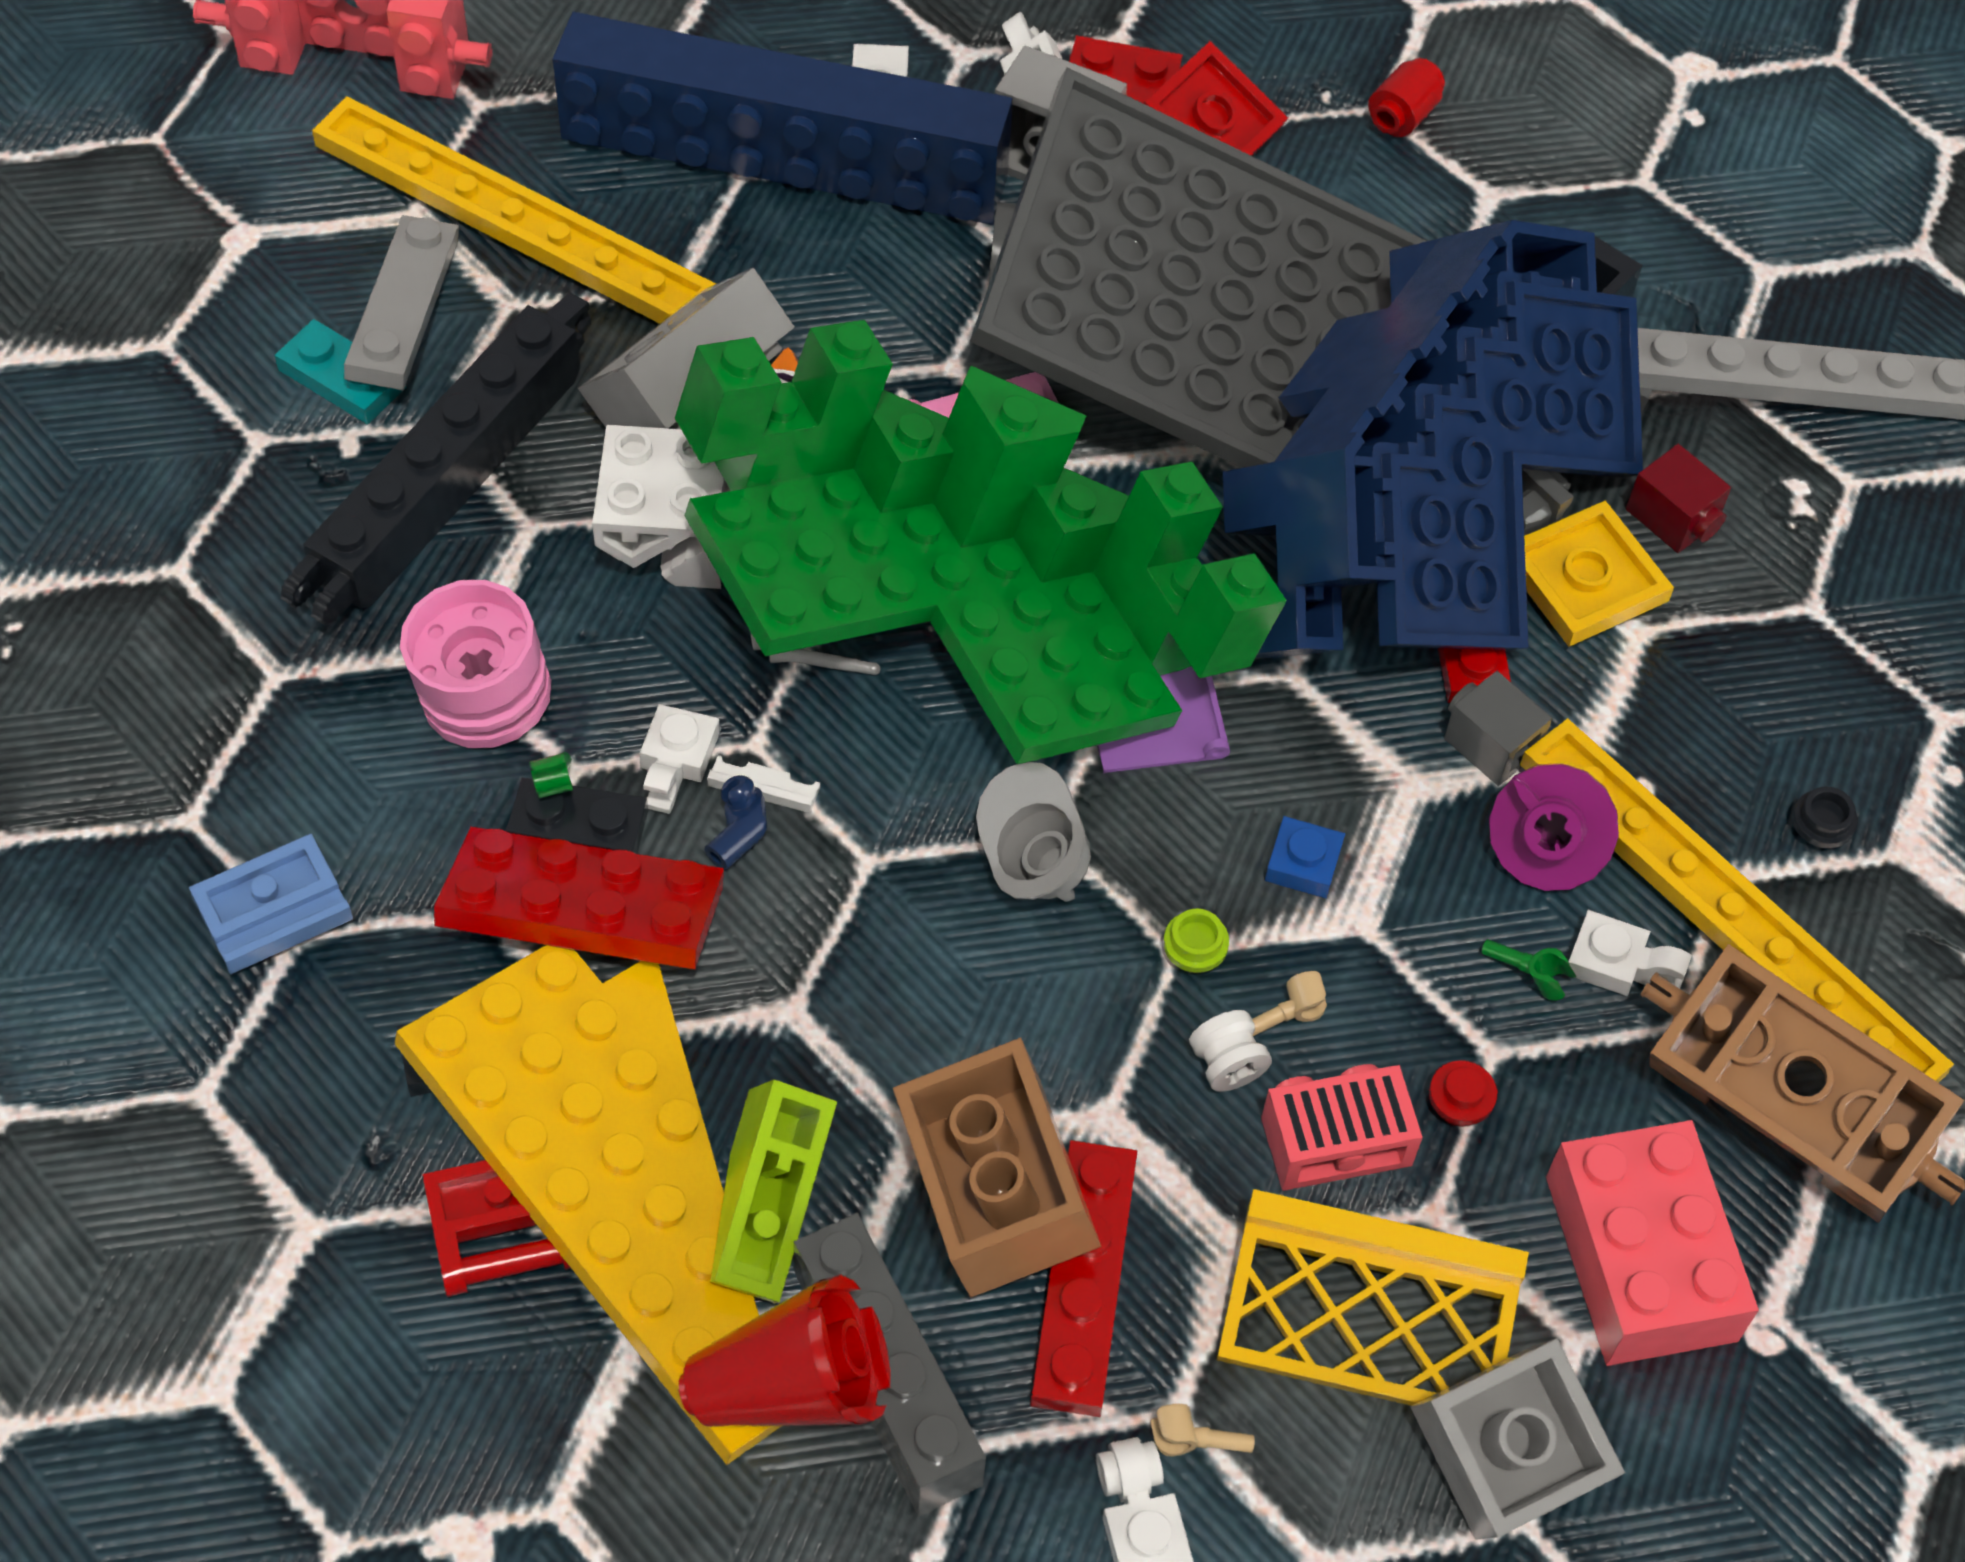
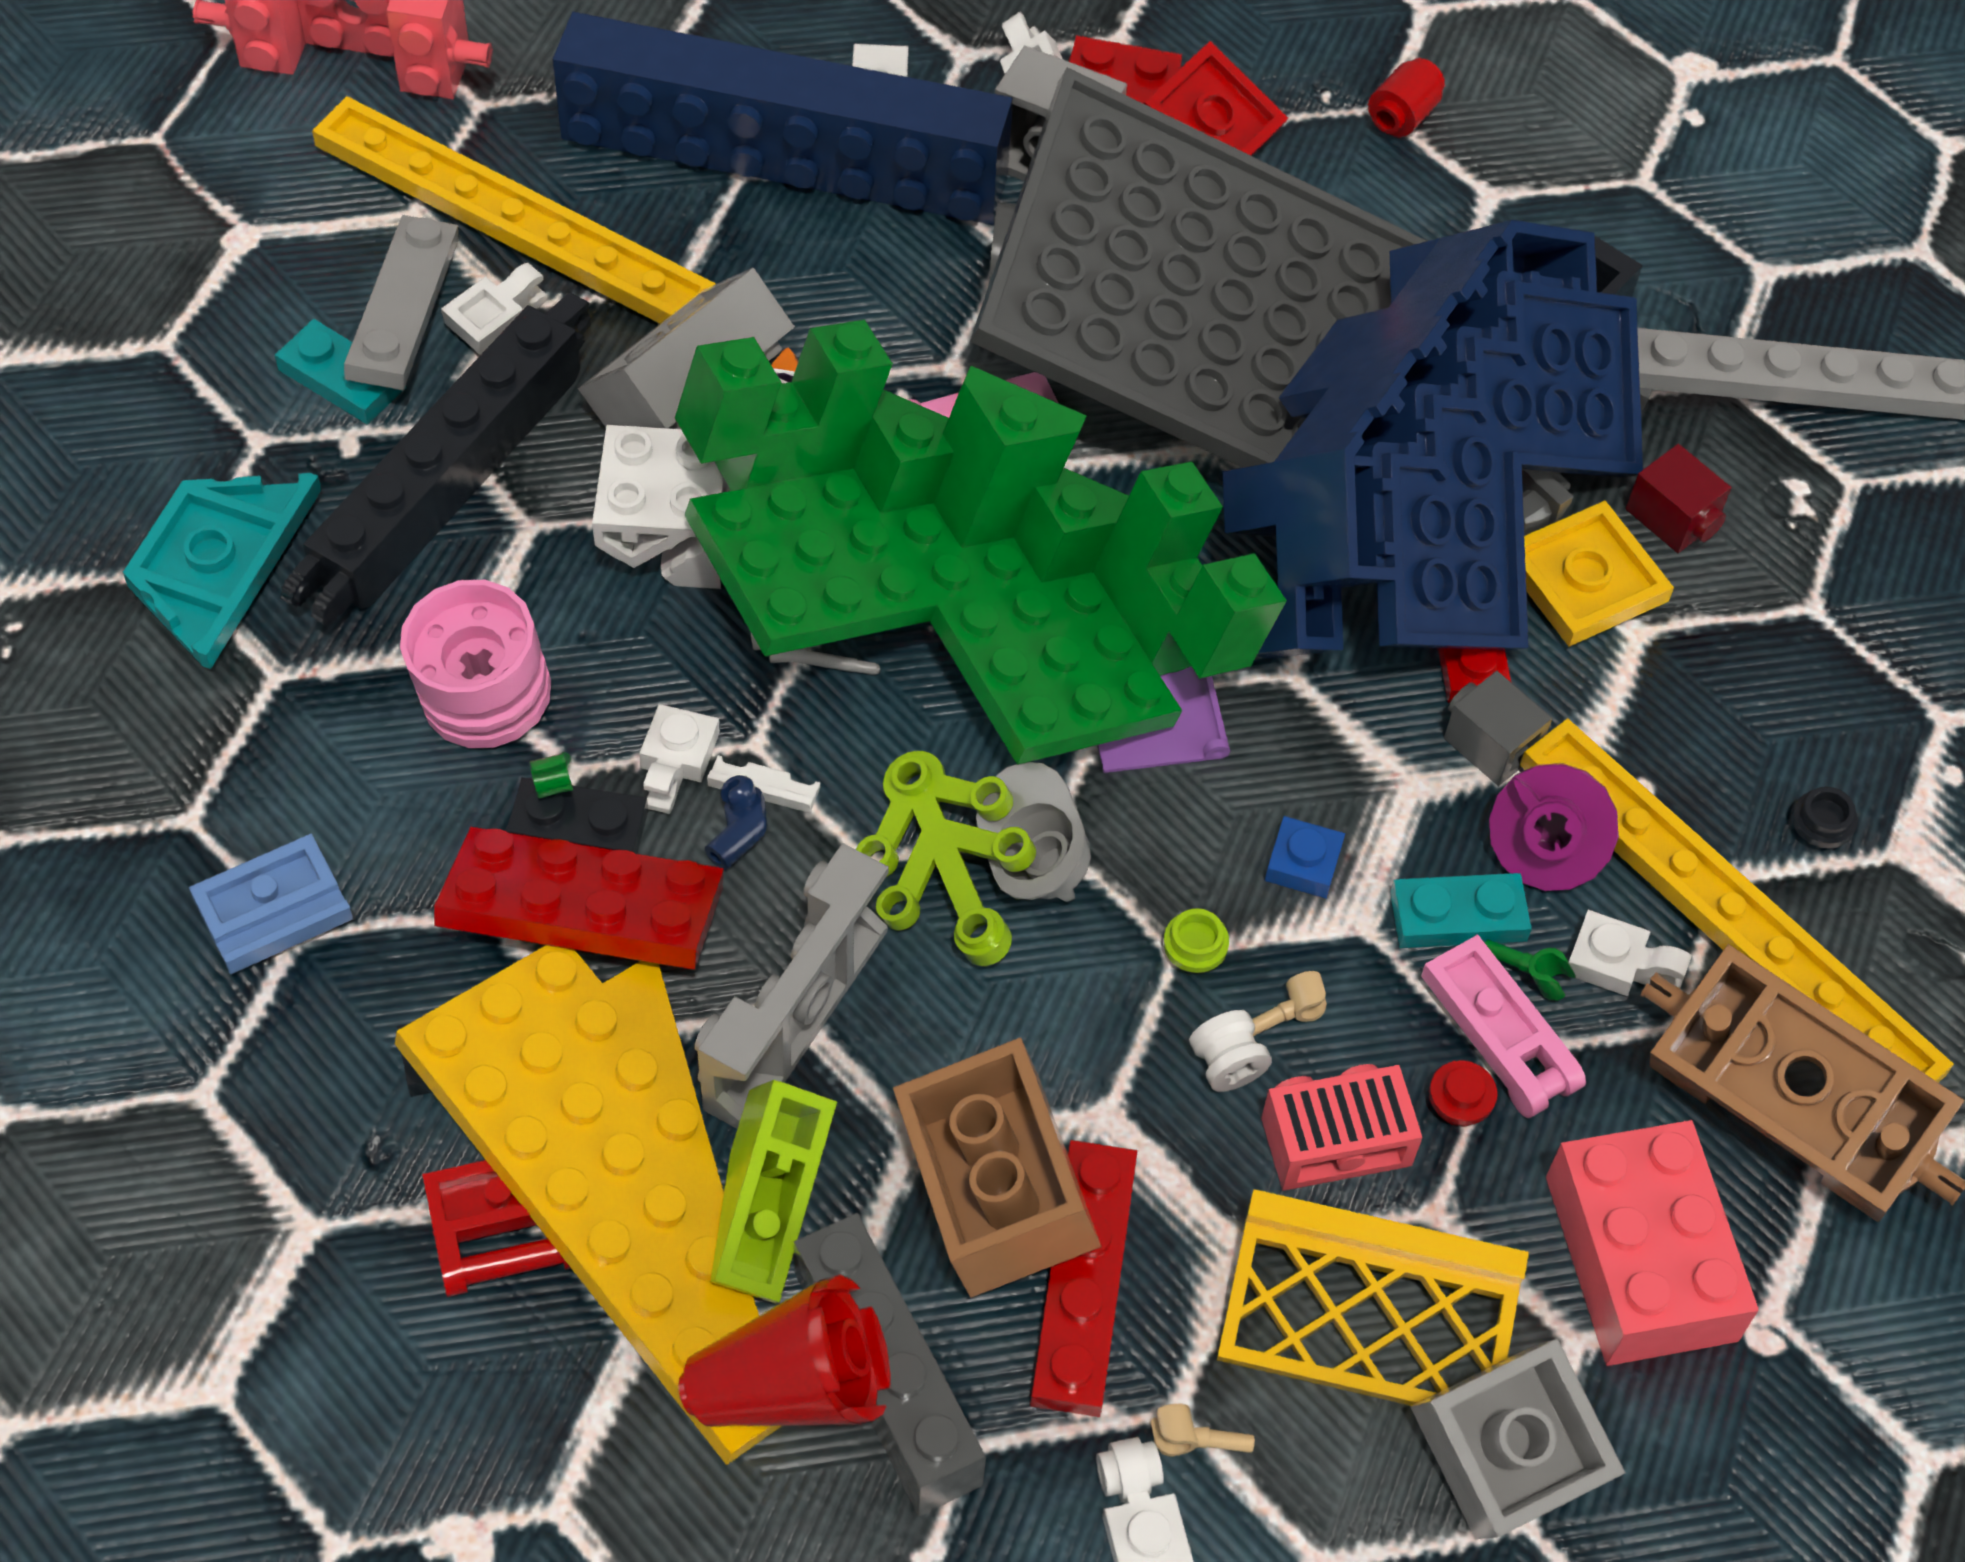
(215, 554): none -> teal wing
(488, 309): none -> white plate
(769, 1040): none -> light grey piece
(941, 846): none -> lime plant
(1458, 908): none -> teal plate
(1503, 1025): none -> bright pink plate

